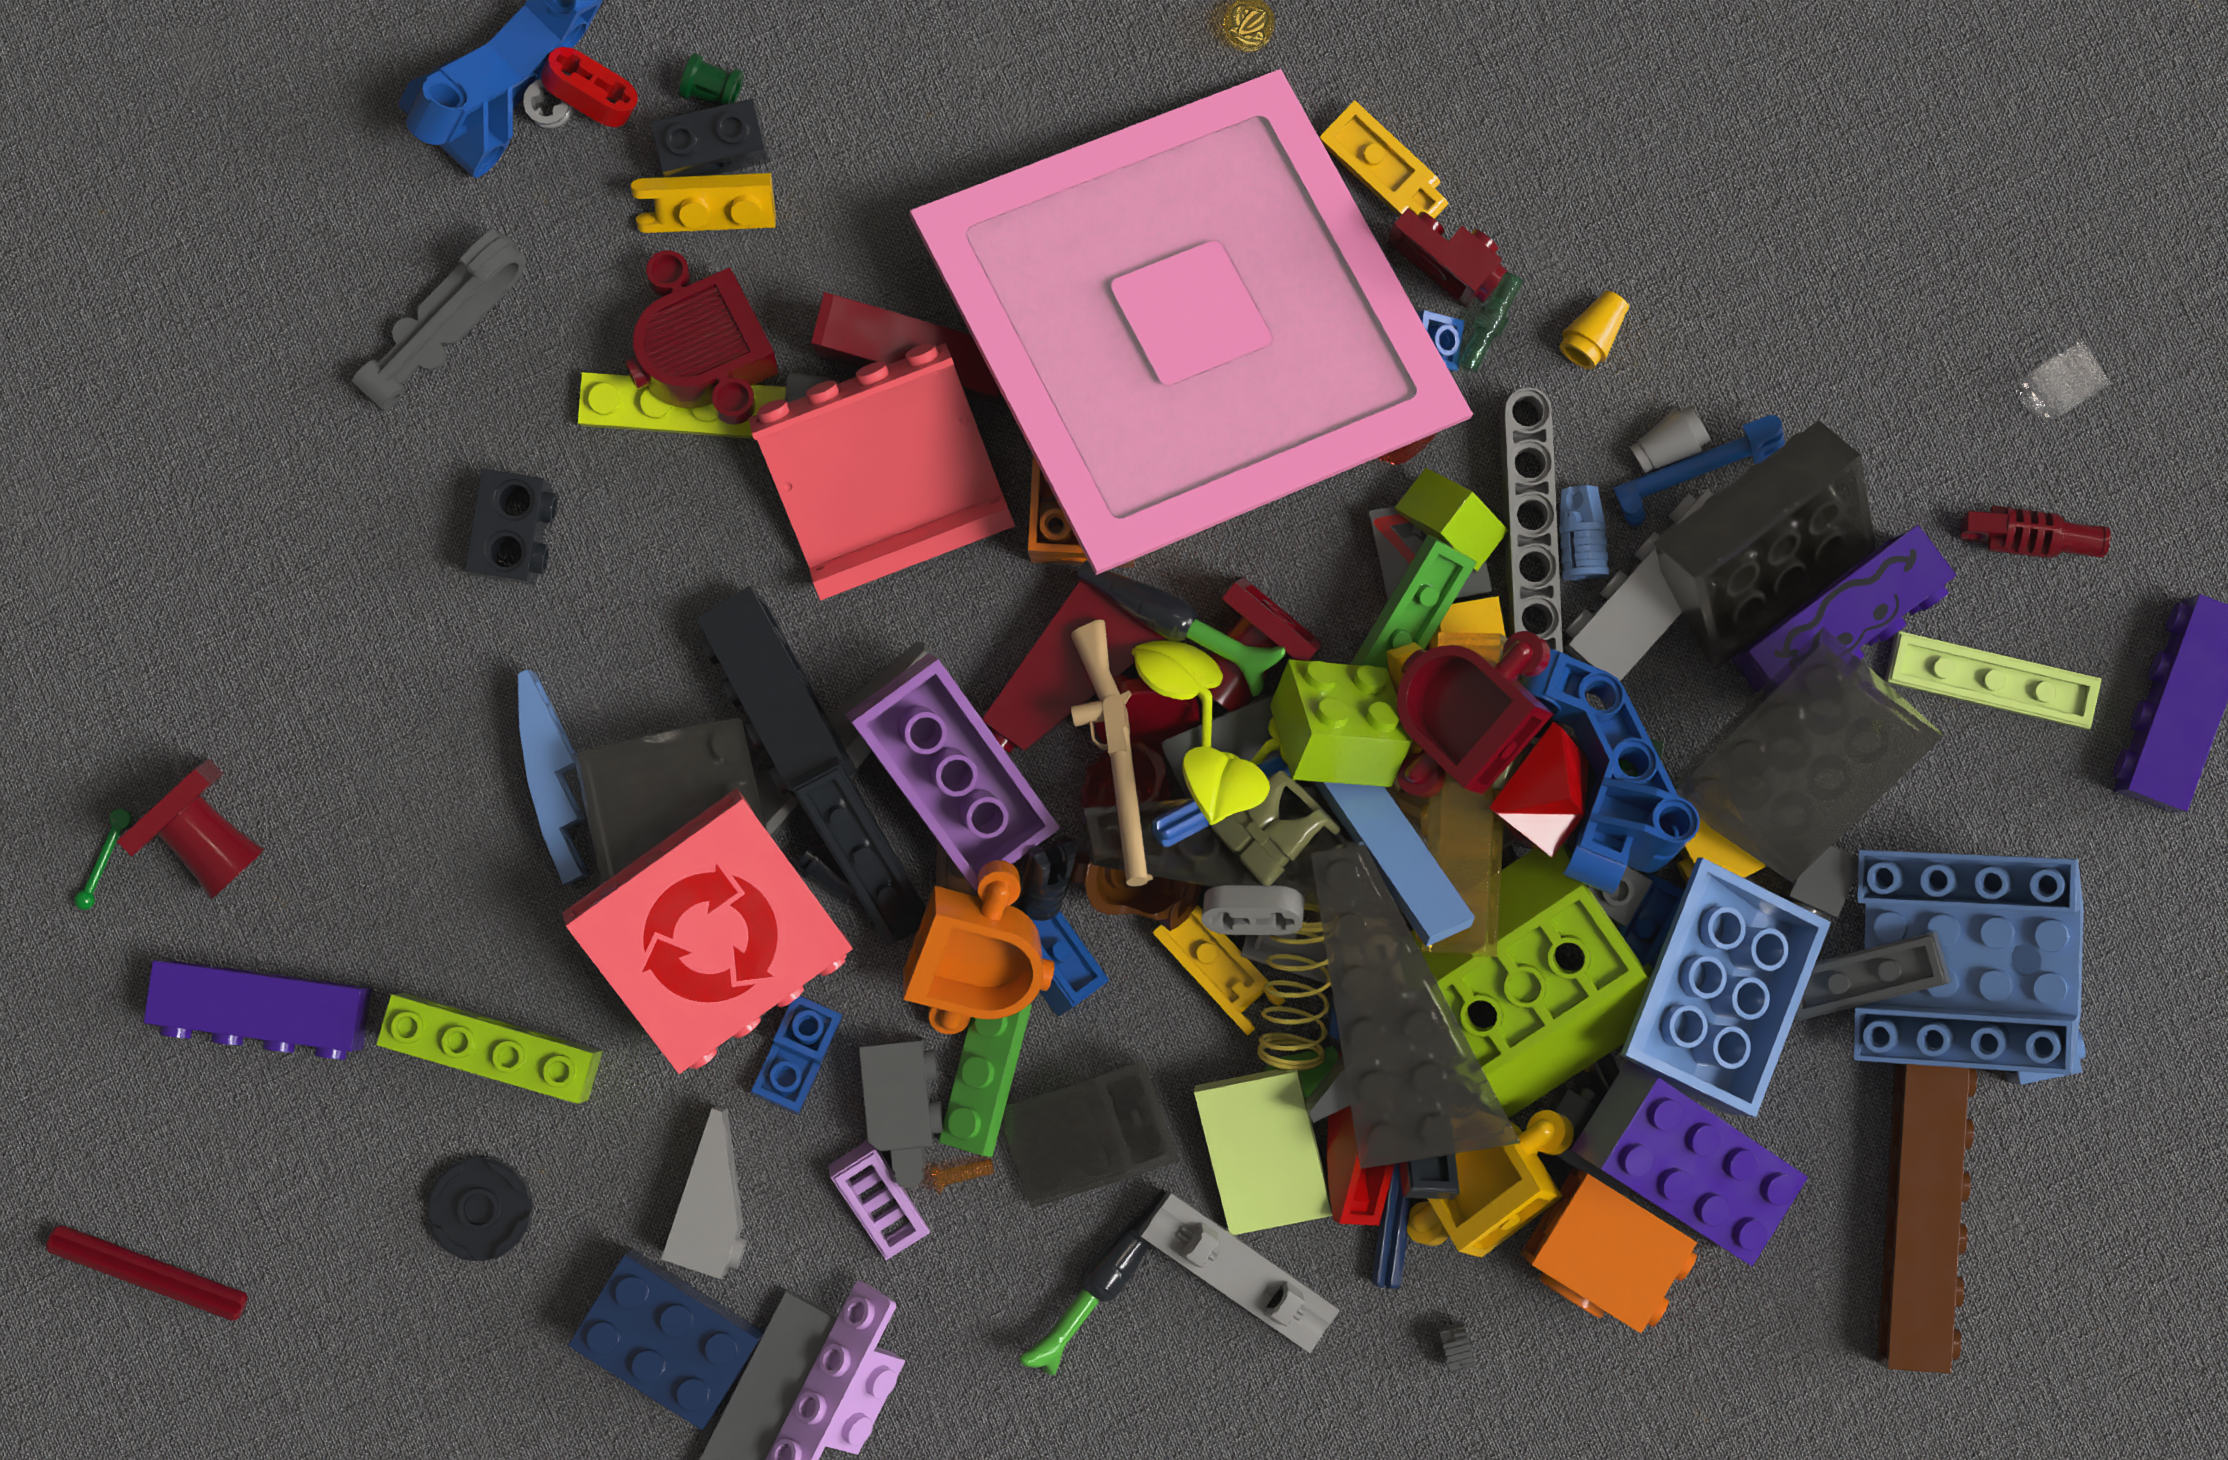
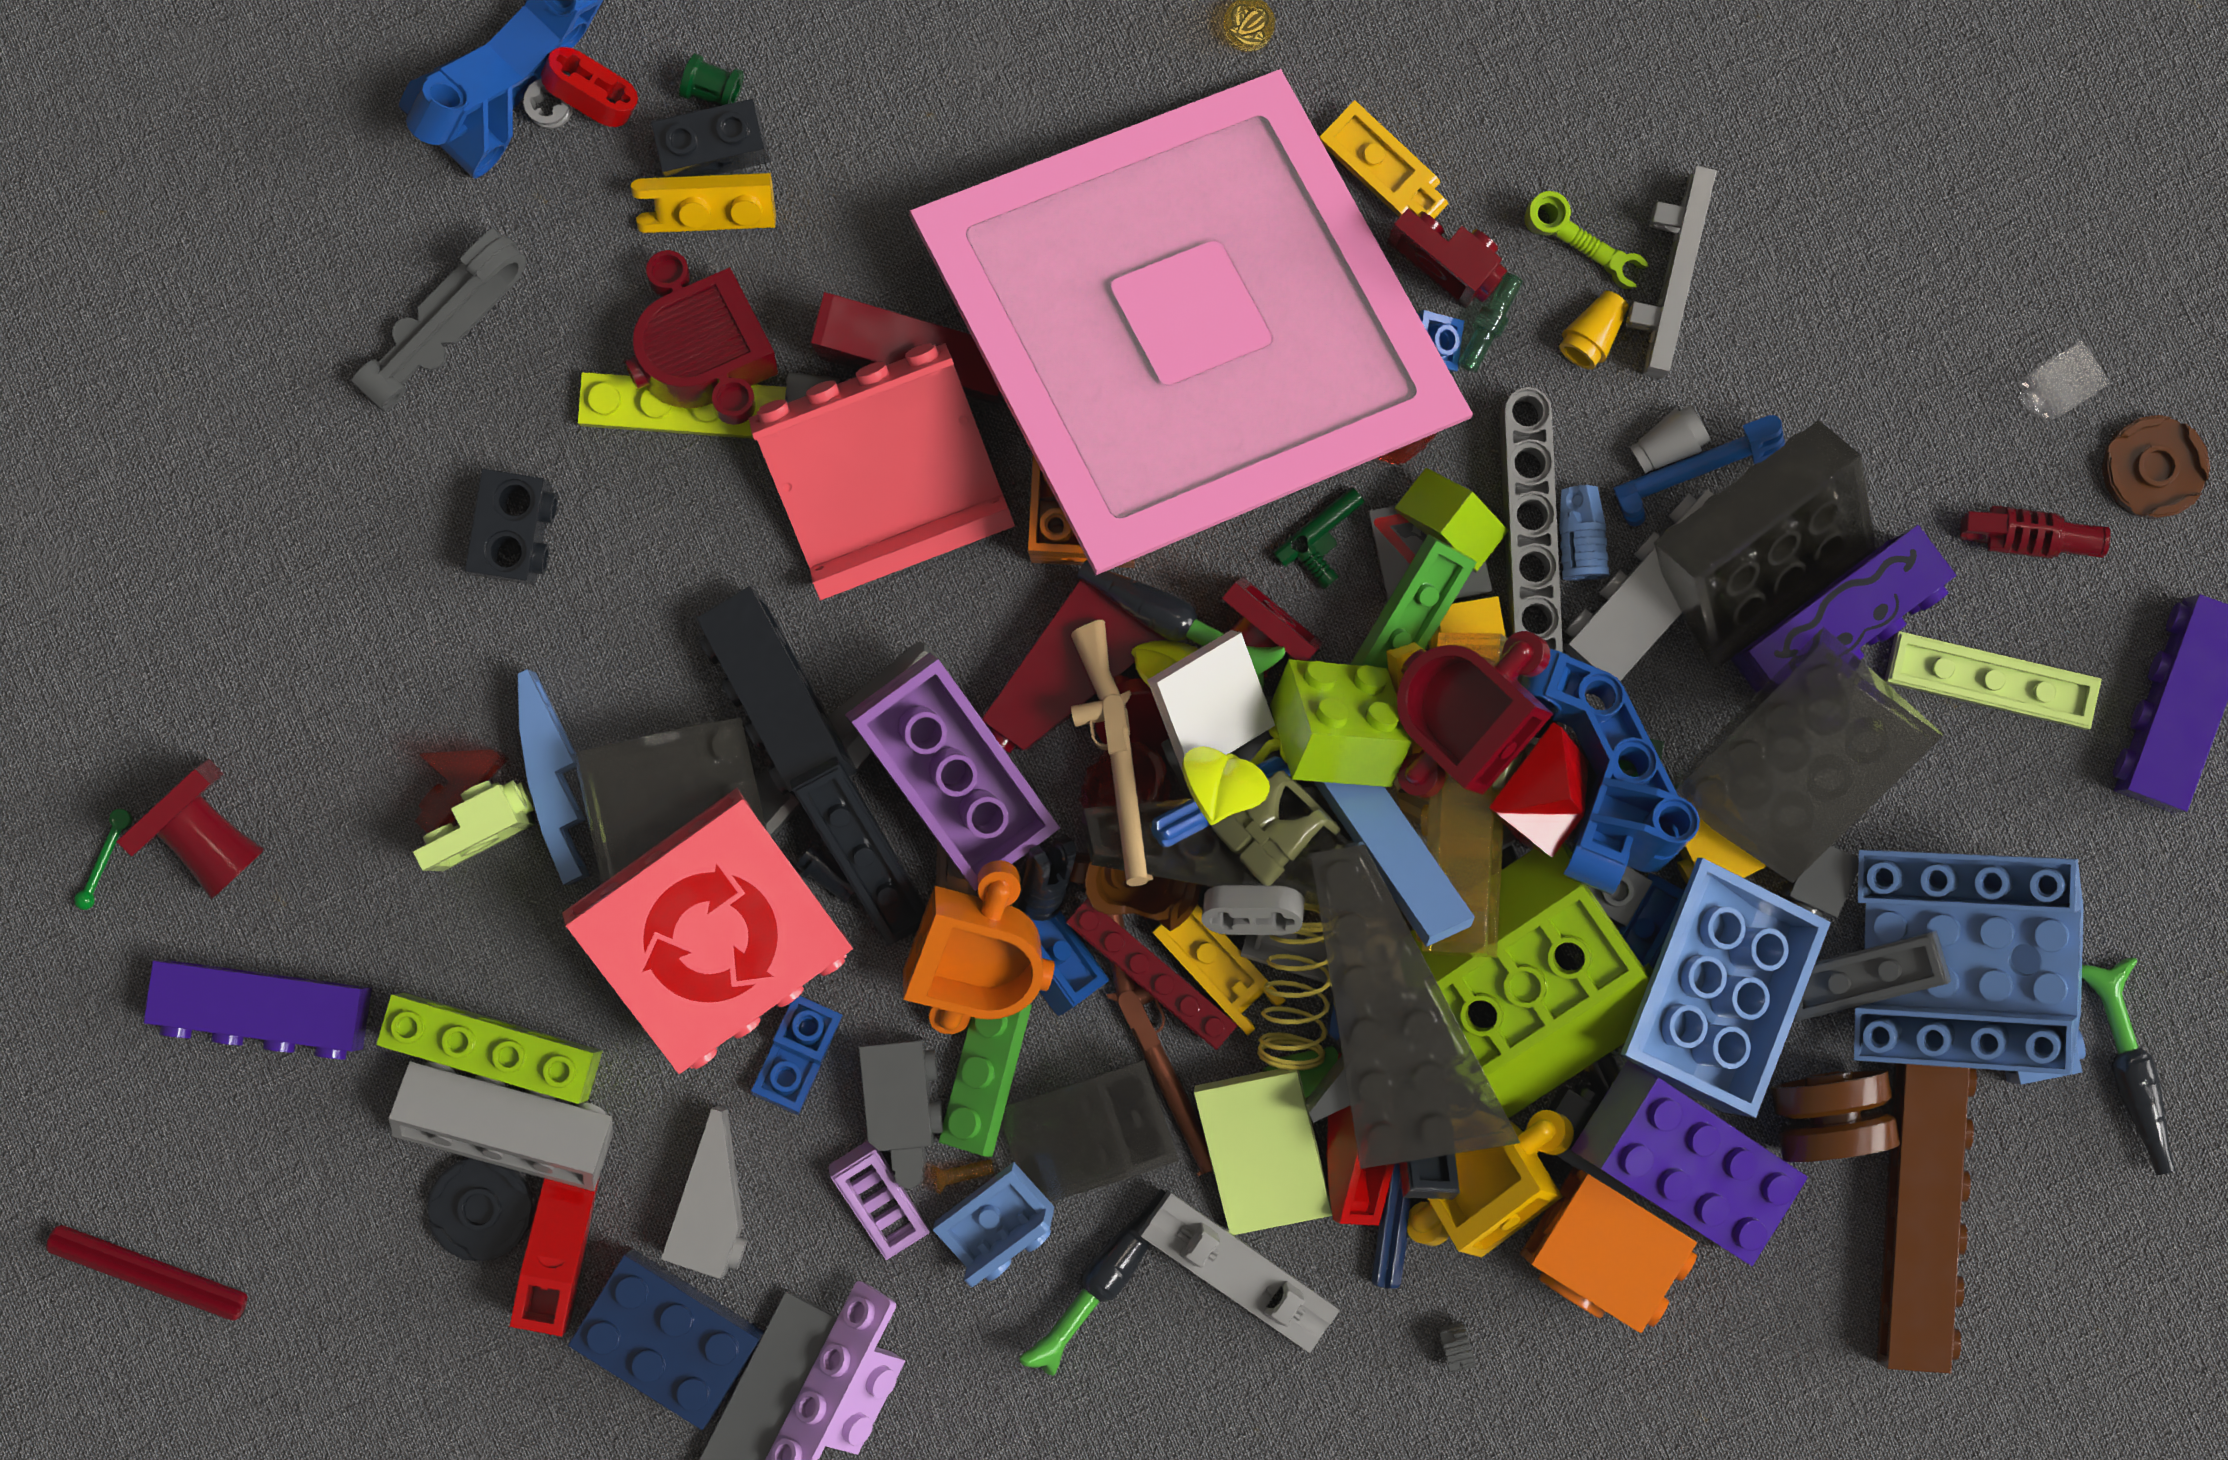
(462, 771): none -> clear red slope
(484, 819): none -> yellowish green plate
(501, 1125): none -> light grey brick
(553, 1259): none -> red slope
(996, 1224): none -> medium blue bracket
(1131, 1001): none -> copper piece
(1152, 974): none -> dark red piece
(1212, 698): none -> white tile
(1319, 539): none -> dark green hose
(1561, 227): none -> lime brick
(1687, 226): none -> light grey hinge
(1834, 1109): none -> reddish brown wheel
(2132, 1066): none -> black piece
(2155, 467): none -> reddish brown tile

